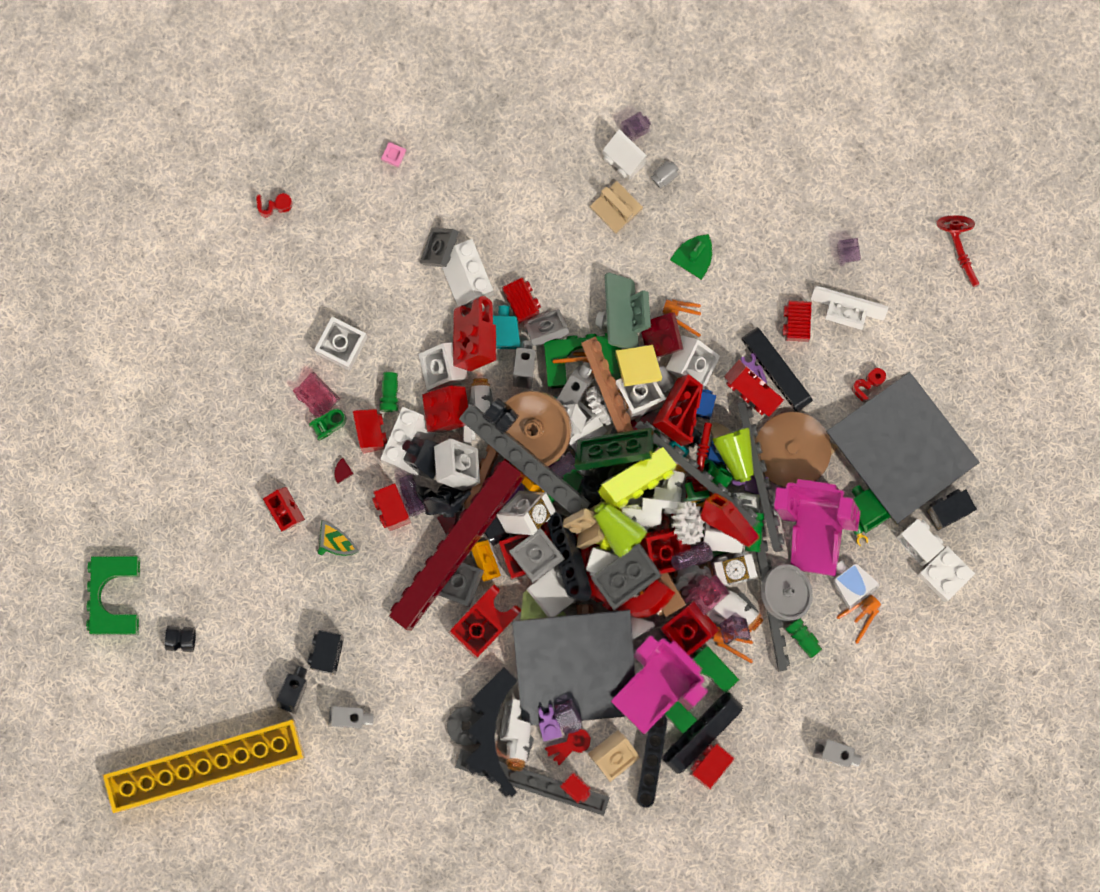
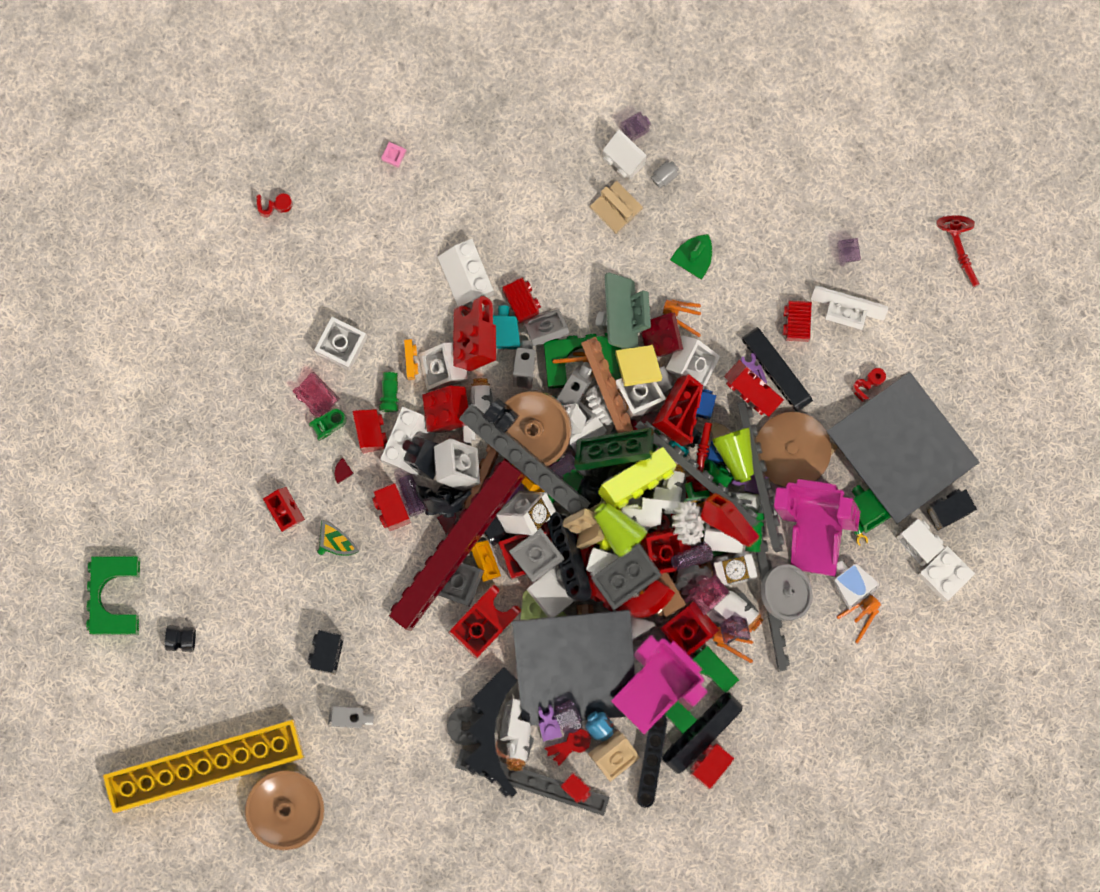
(284, 810): none -> medium nougat dish
(290, 698): black torso -> none
(410, 352): none -> light orange plate
(439, 247): dark grey plate -> none
(599, 726): none -> dark azure head
(805, 639): green axle -> none
(831, 751): light grey torso -> none

